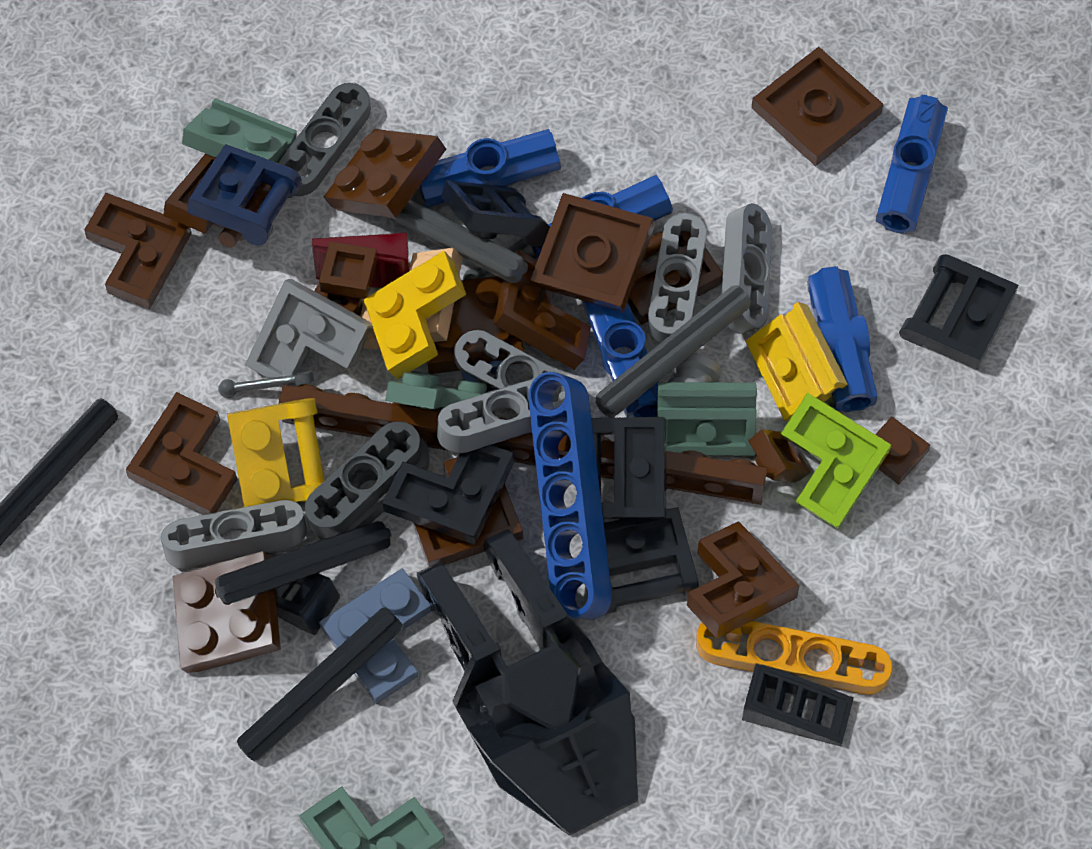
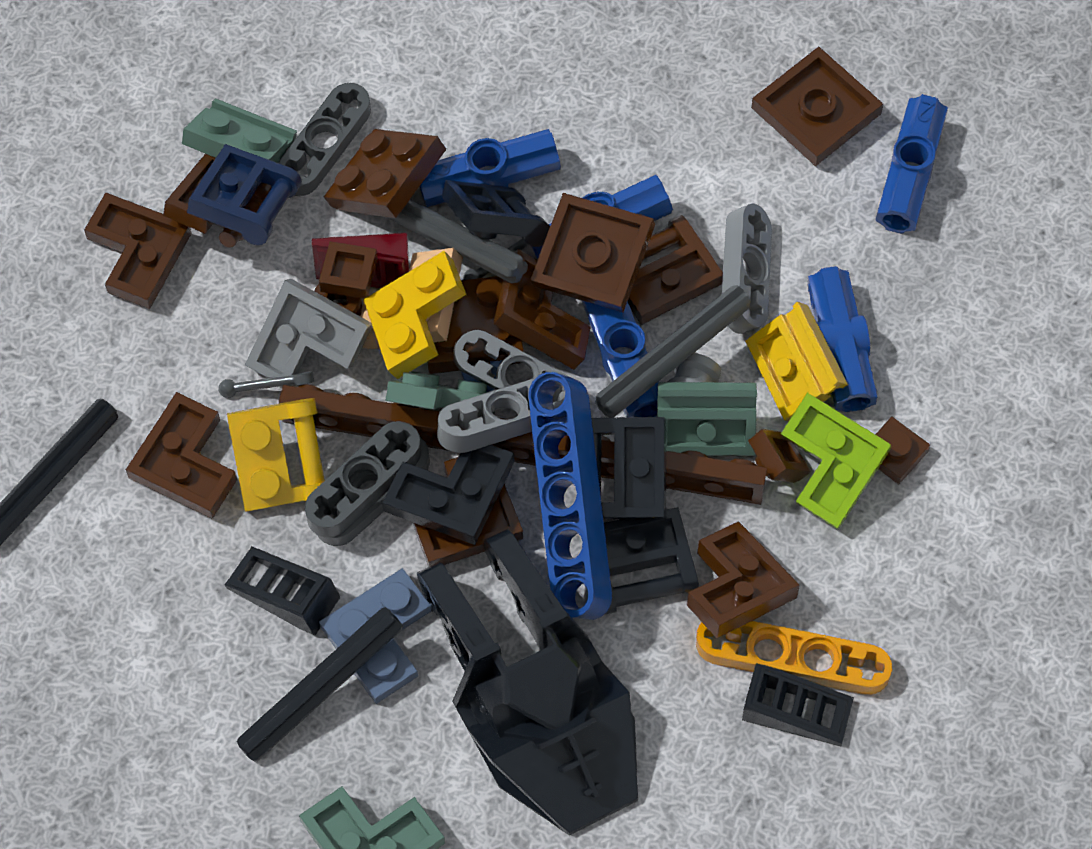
(219, 549): light grey beam -> none
(220, 633): plate -> none
(302, 562): black axle -> none
(671, 260): light grey beam -> none
(973, 318): black plate -> none

